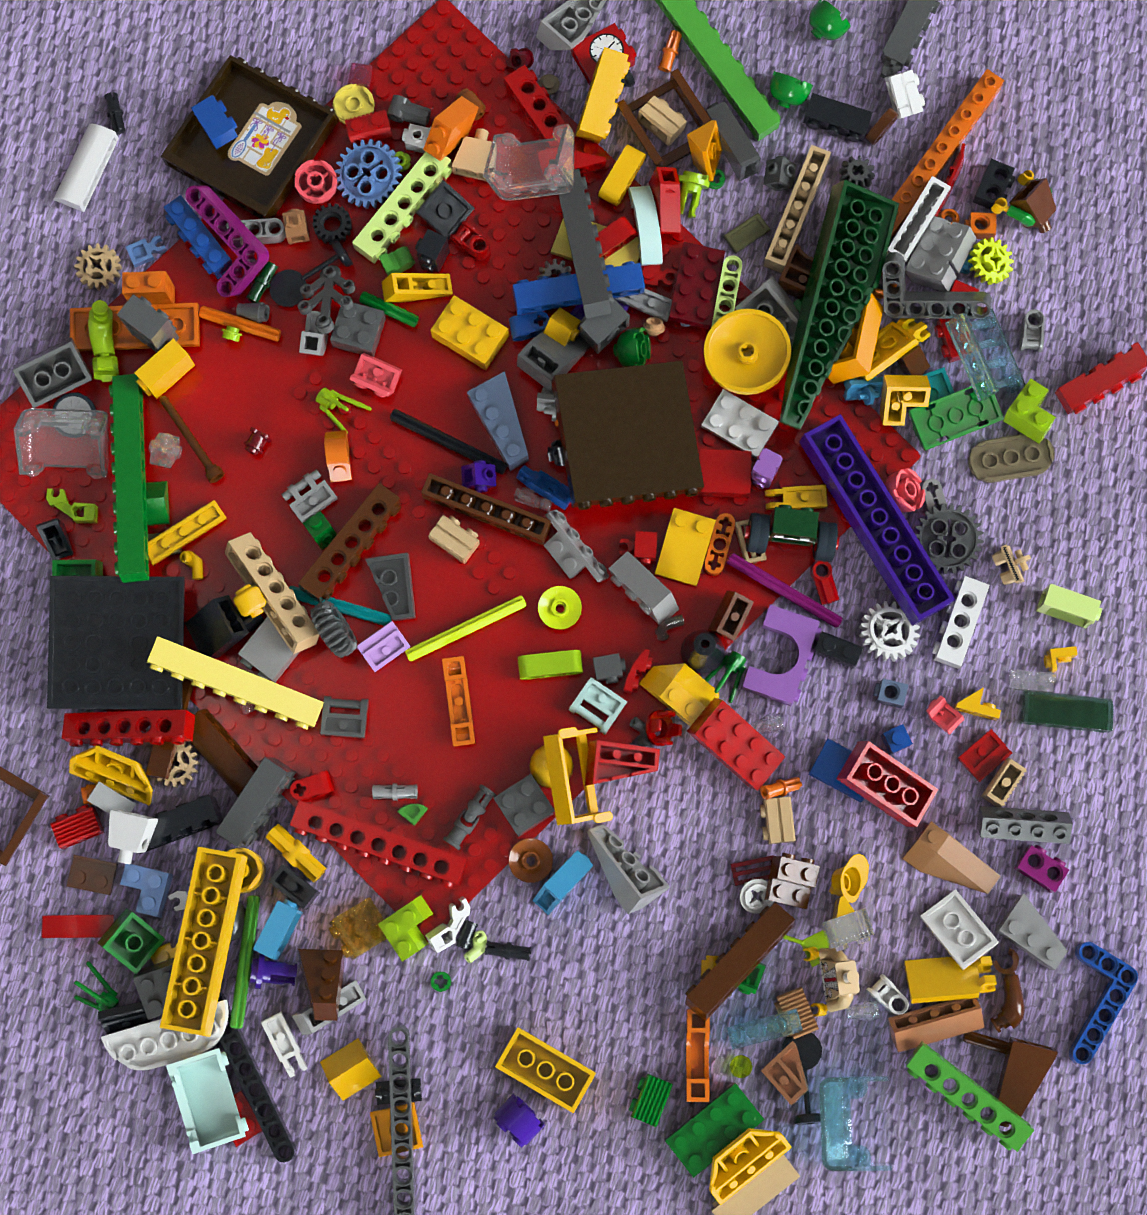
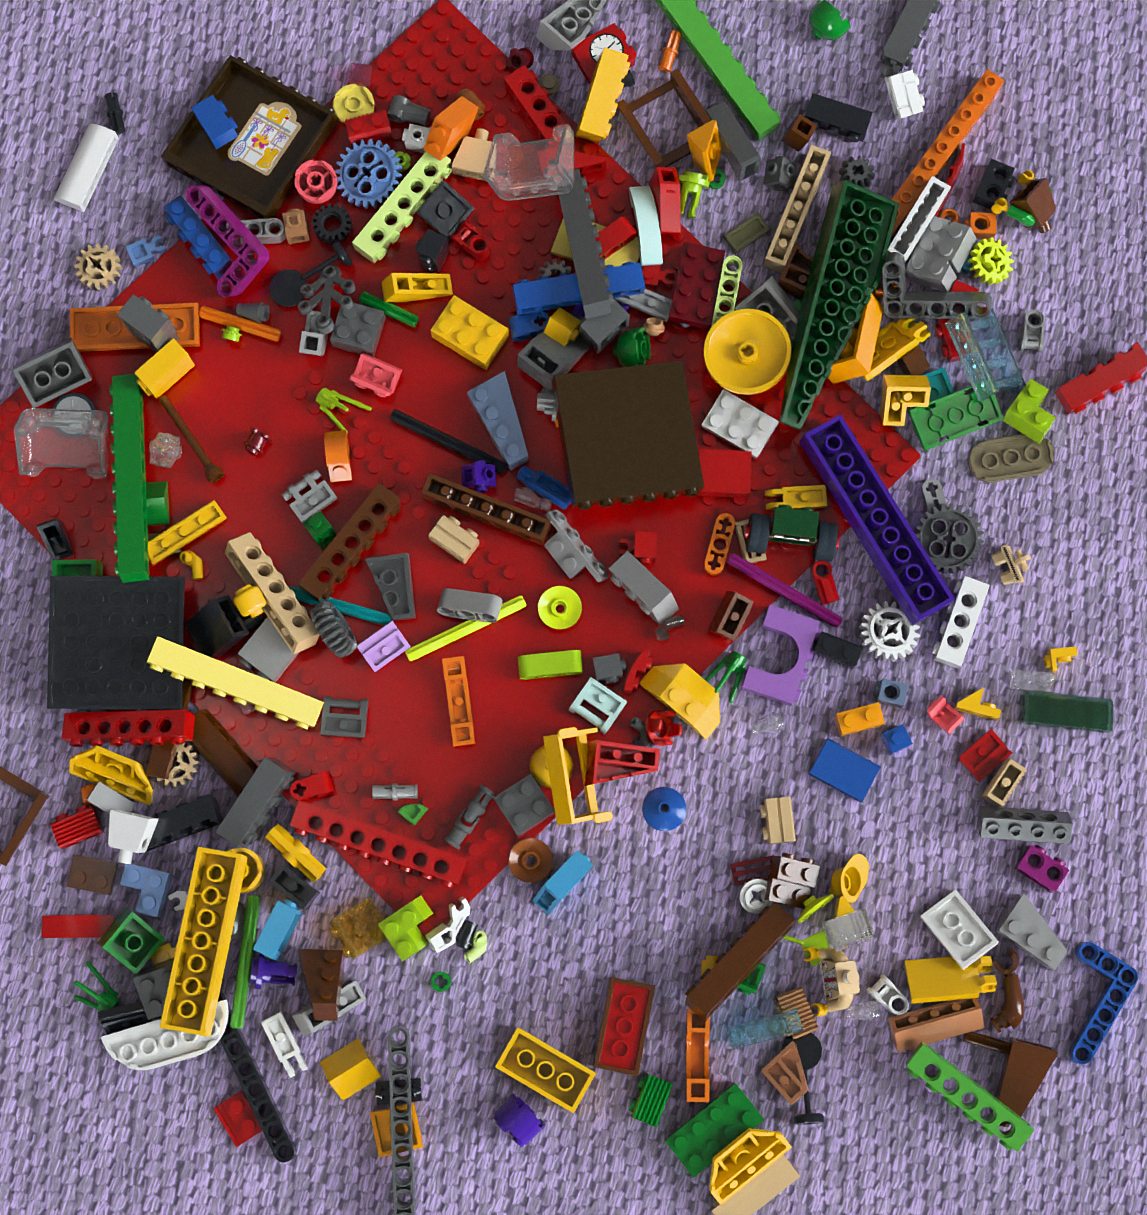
(61, 502): lime piece -> none
(101, 338): lime piece -> none
(152, 285): orange brick -> none
(206, 1100): light aqua windscreen -> none
(261, 282): dark green pin -> none
(397, 261): bright green leg -> none
(469, 605): none -> light grey beam
(508, 950): black pin -> none
(555, 453): black gear -> none
(622, 175): yellow beam -> none
(624, 1026): none -> red brick
(628, 878): light grey wedge -> none
(658, 819): none -> blue dish
(661, 120): tan brick -> none
(685, 547): yellow slope -> none
(702, 659): black cone -> none
(736, 743): red brick -> none
(740, 1066): clear neon green tile -> none
(765, 468): medium lavender brick -> none
(780, 787): orange axle -> none
(789, 90): green cylinder -> none
(799, 132): none -> reddish brown brick
(812, 905): none -> neon yellow dish
(836, 1129): clear light blue windscreen -> none
(859, 719): none -> light orange brick
(863, 390): dark azure hips -> none
(882, 126): reddish brown beam -> none
(887, 784): red brick -> none
(905, 490): coral cylinder -> none
(946, 858): medium nougat wedge -> none
(1069, 606): yellowish green window -> none

